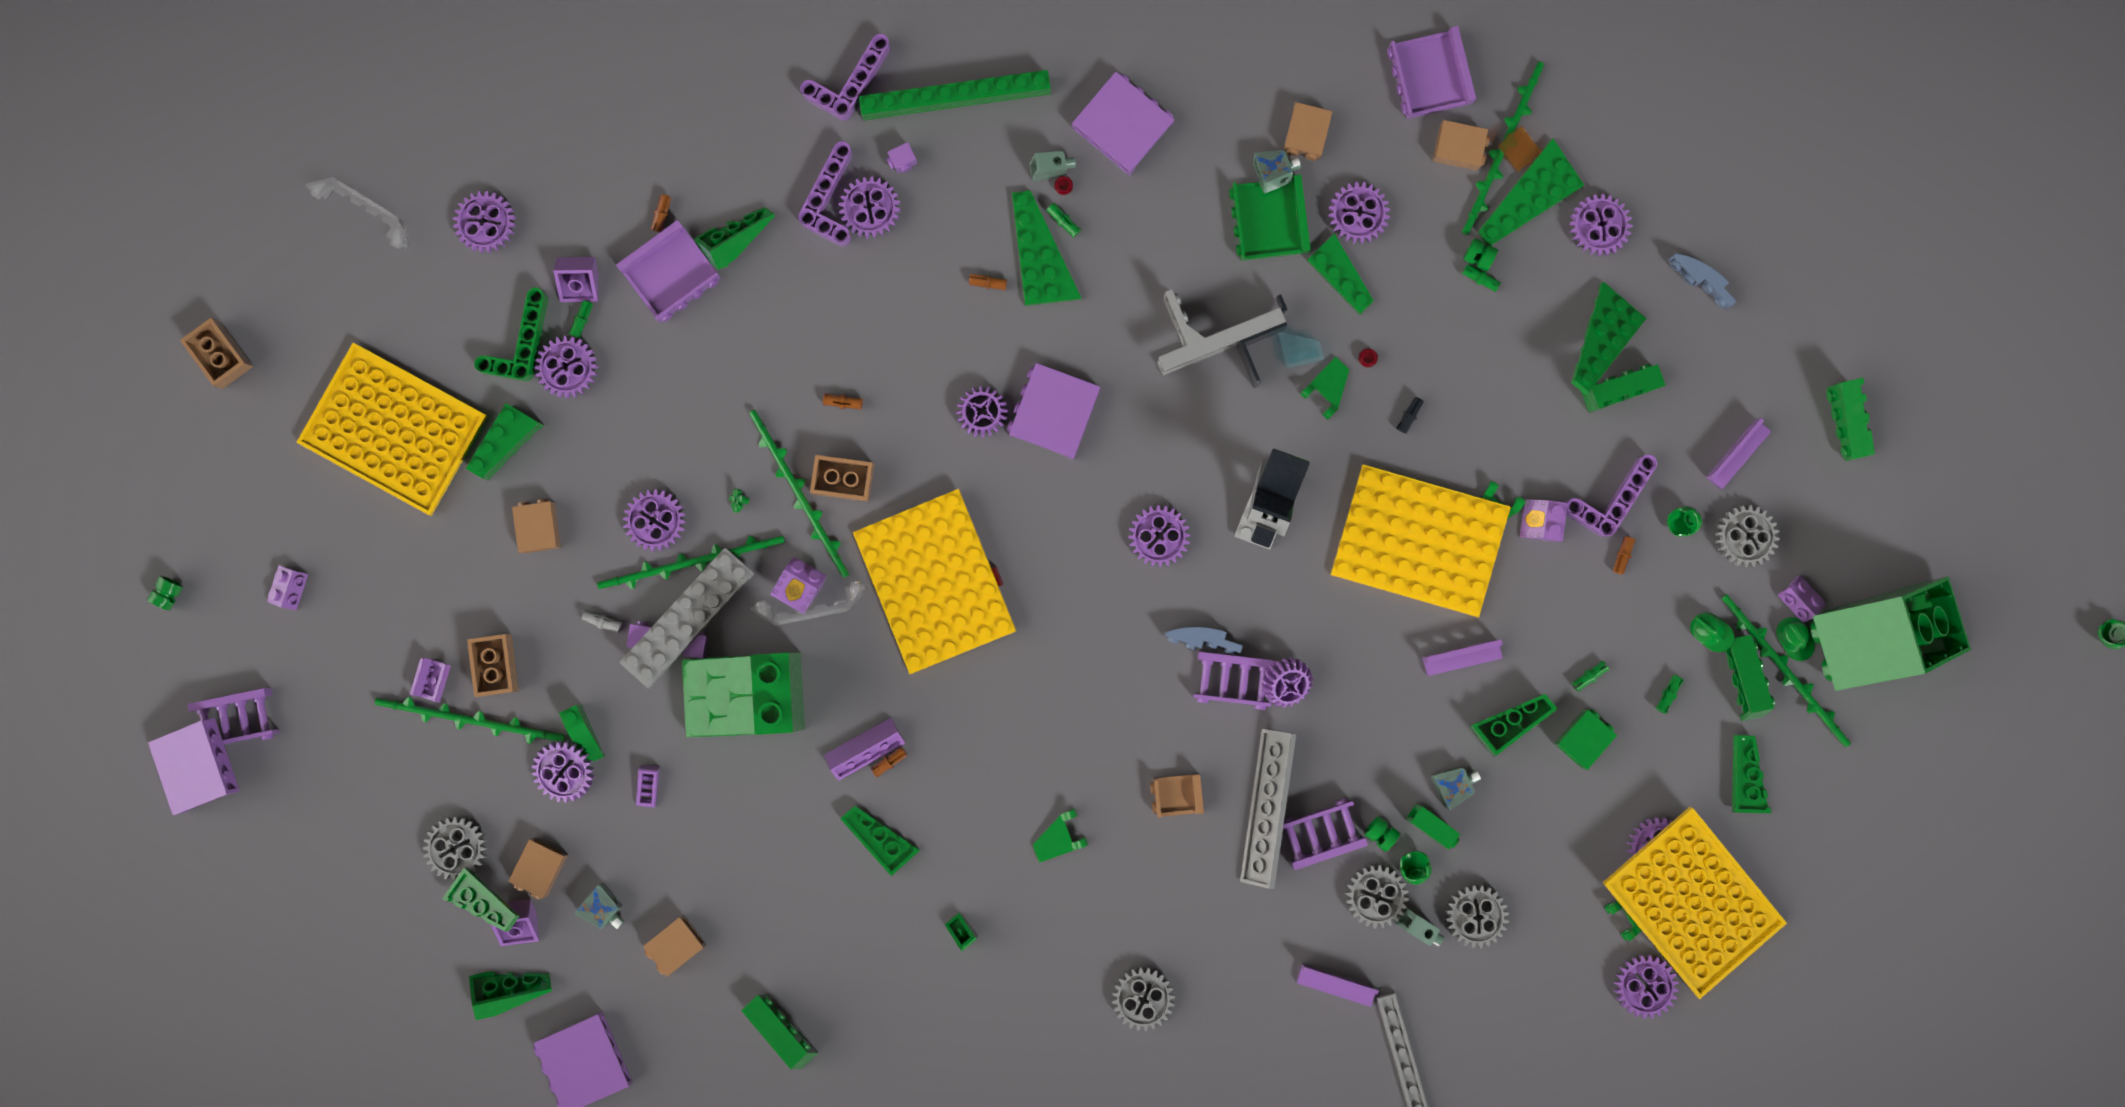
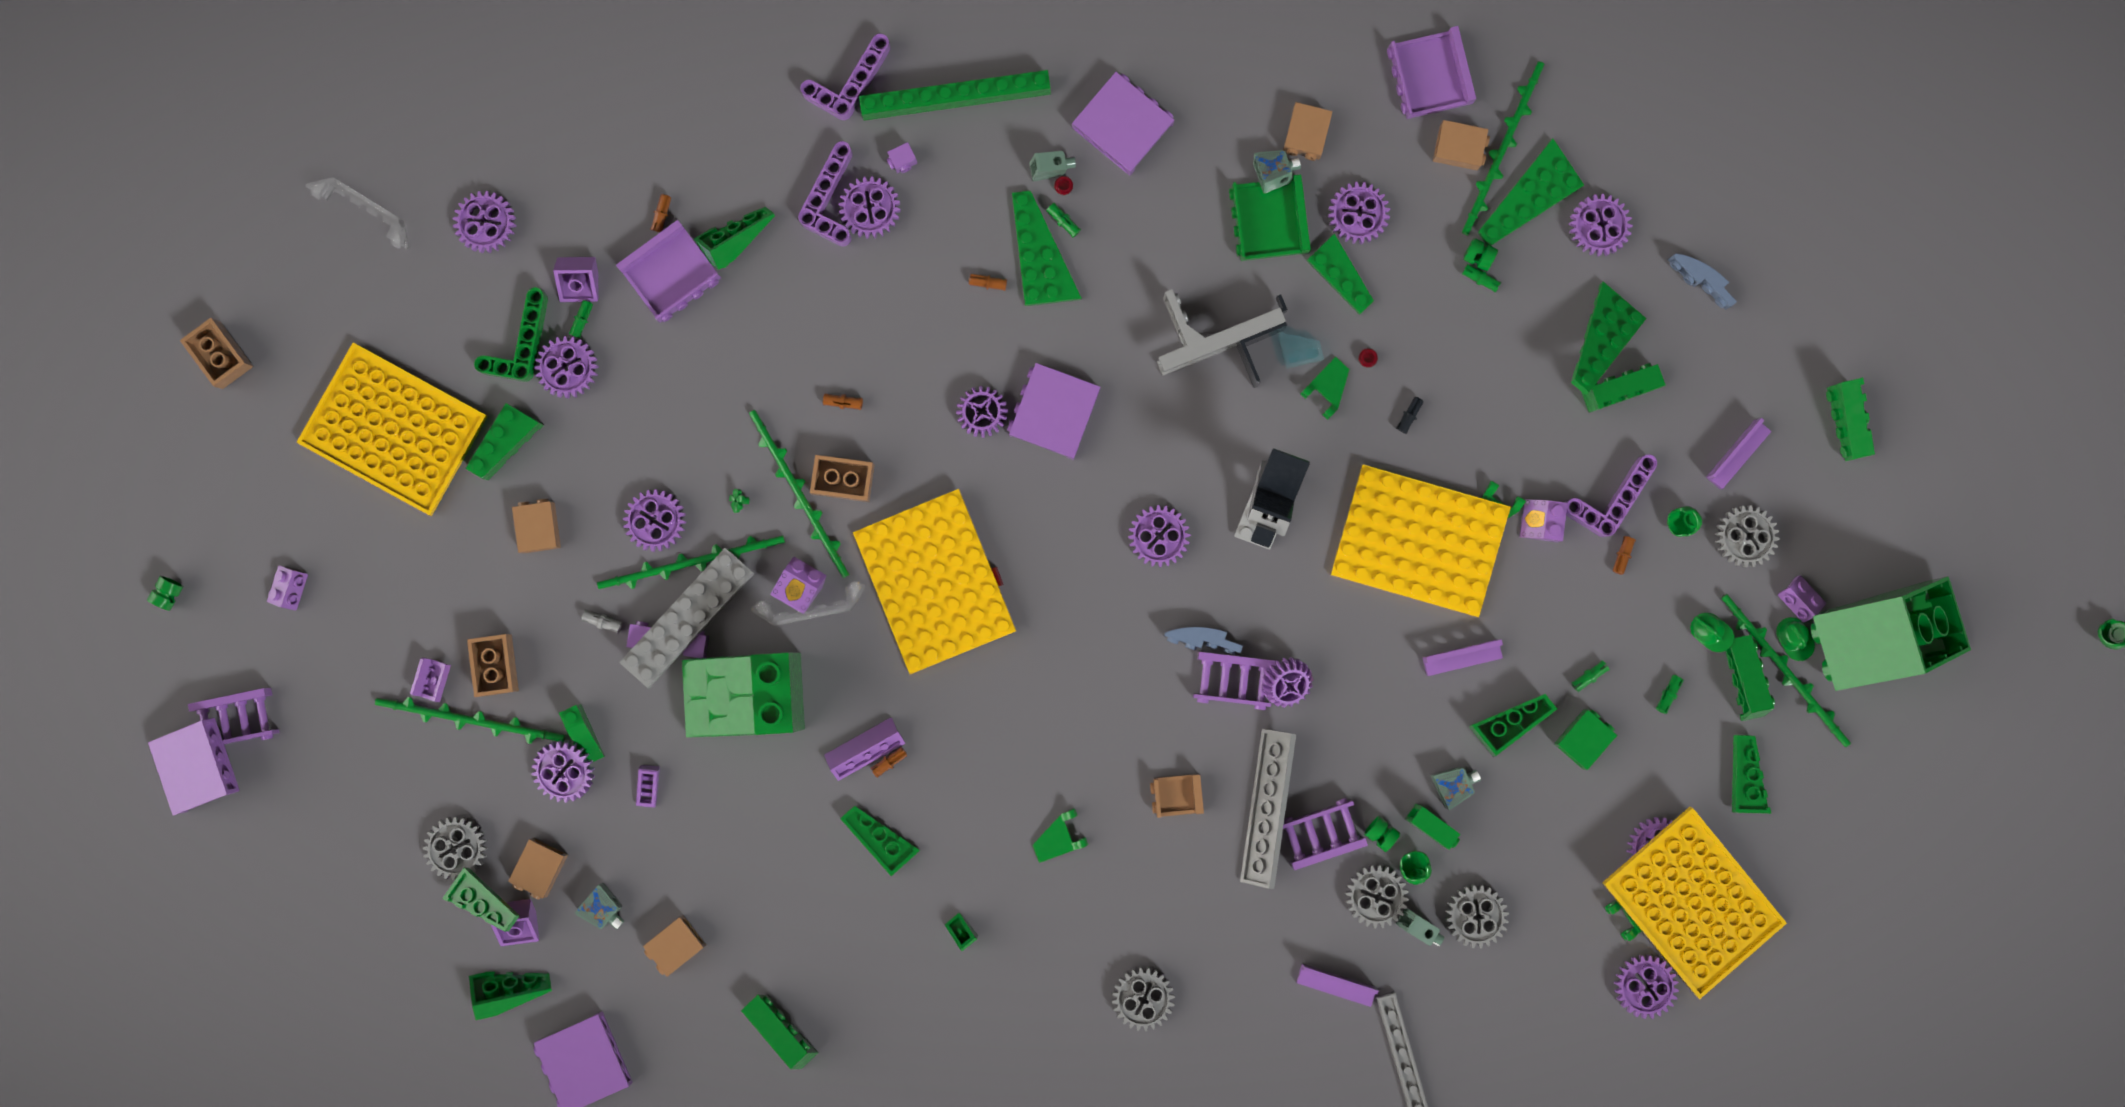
(1519, 149): clear orange piece -> none

